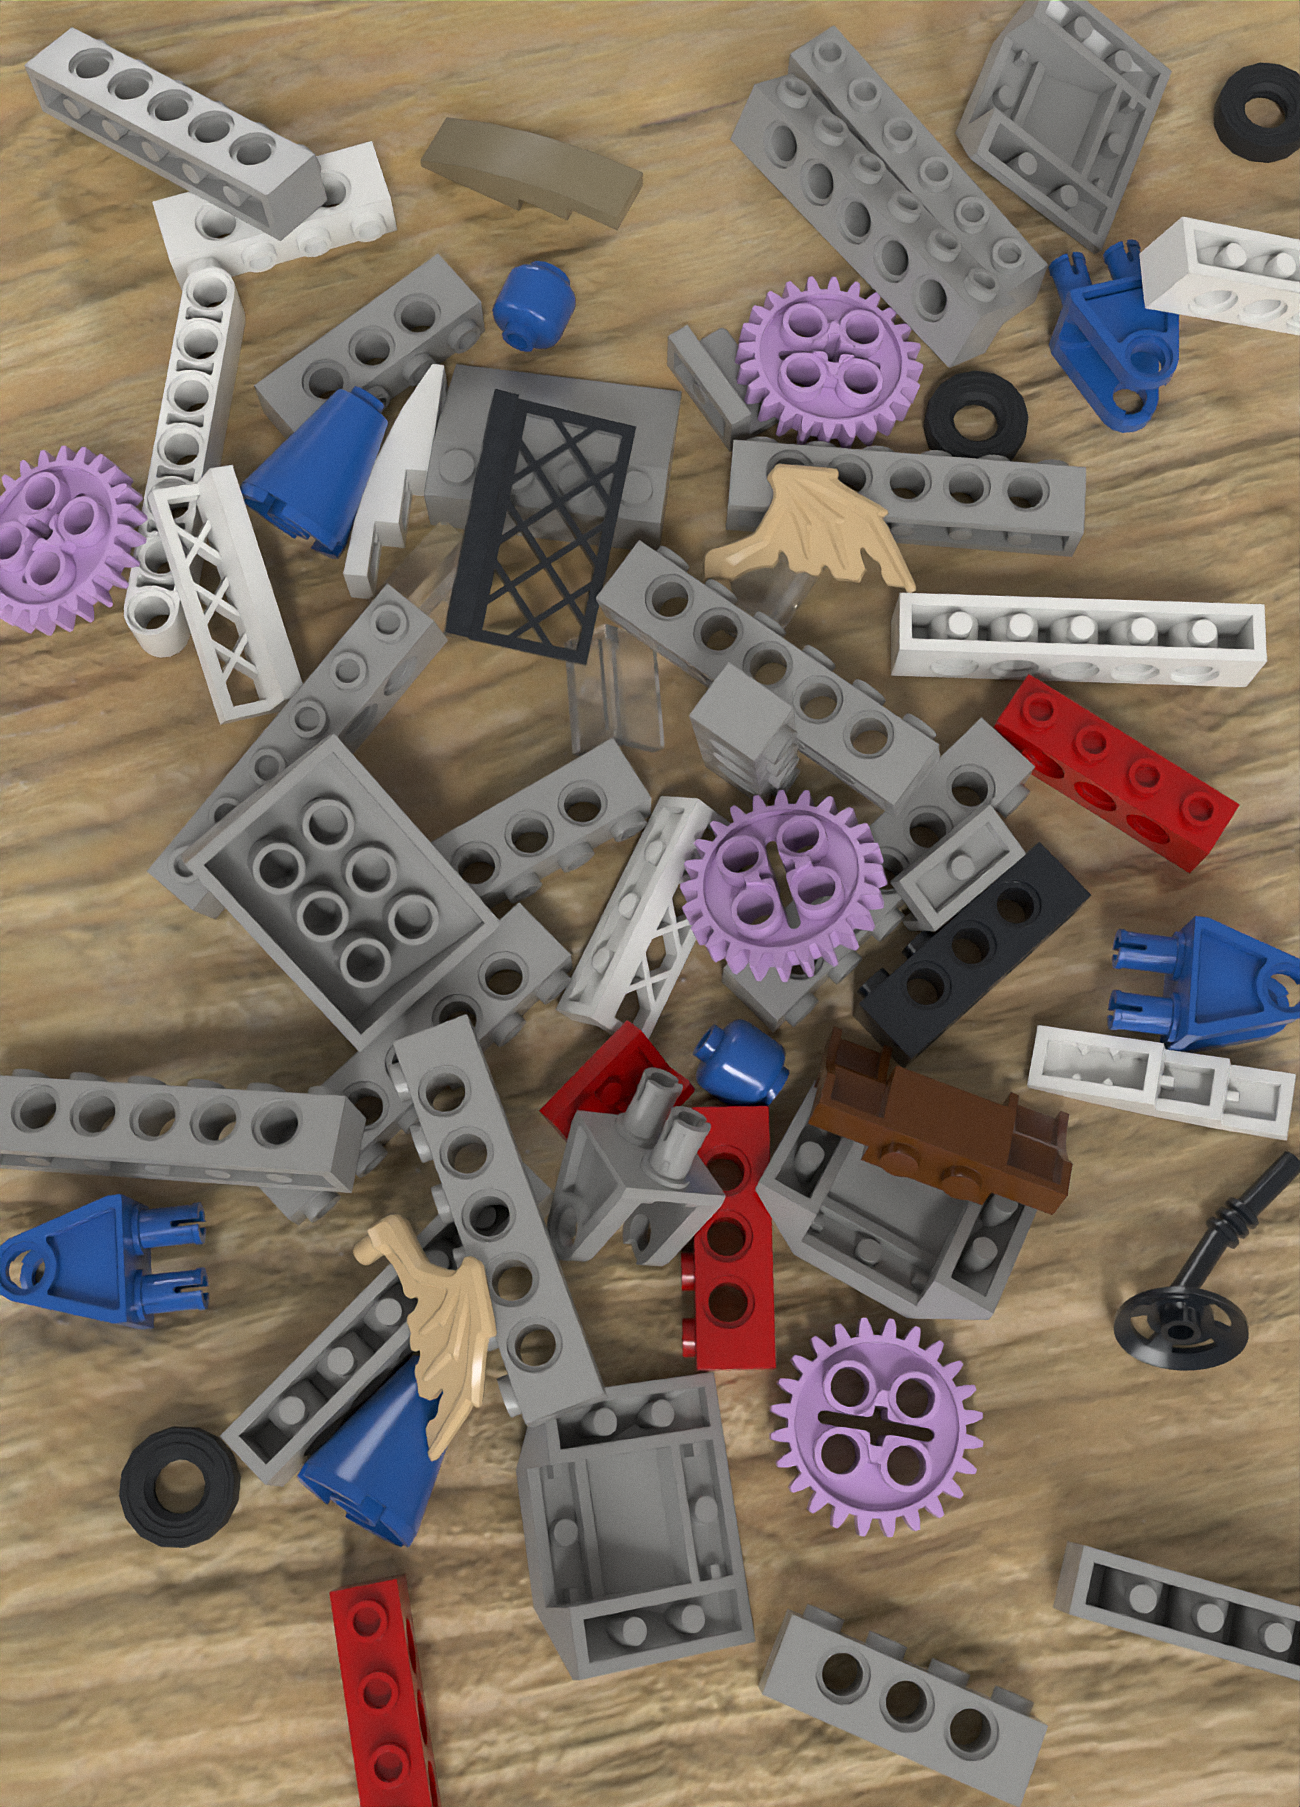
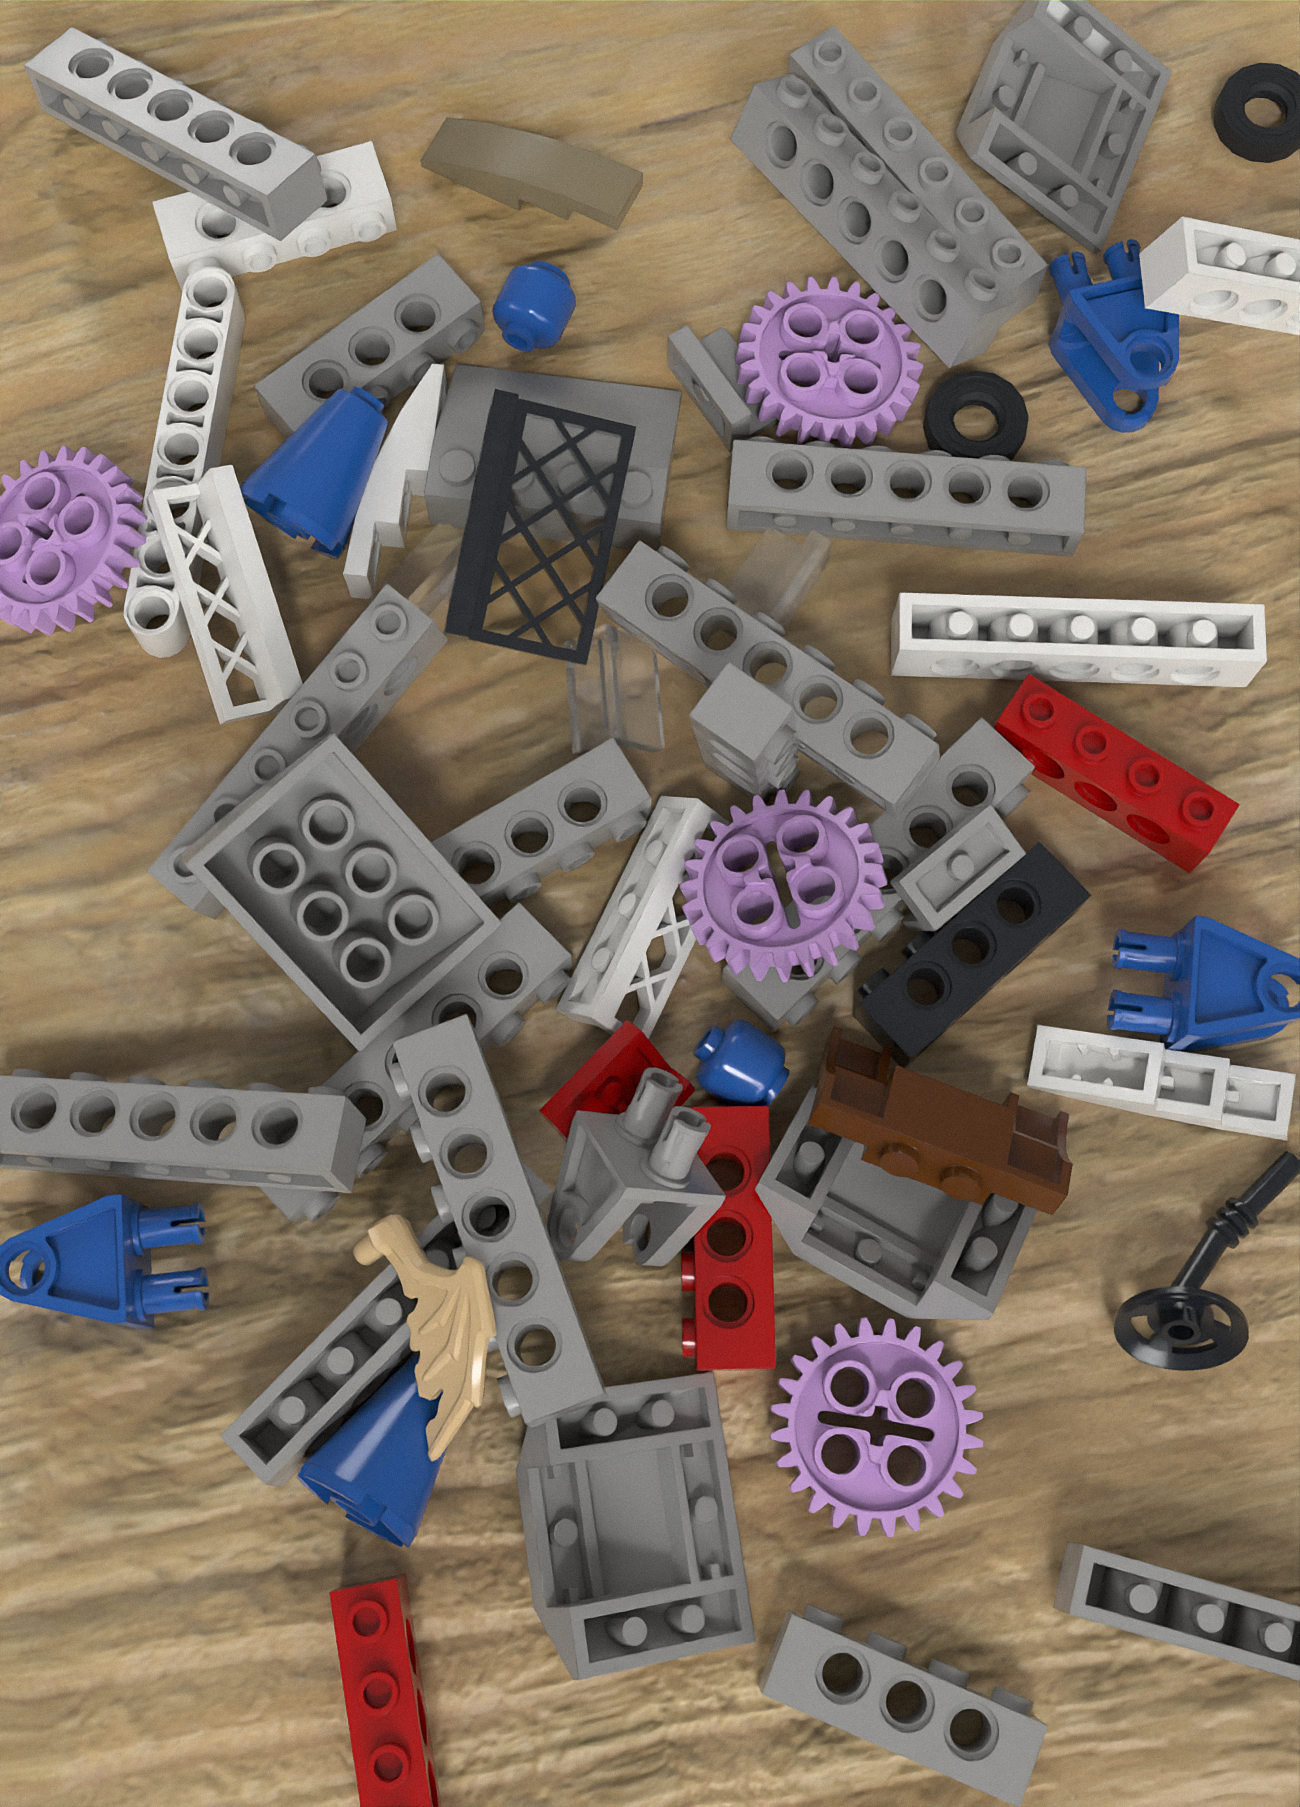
(139, 1487): black tyre -> none
(816, 526): tan animal -> none

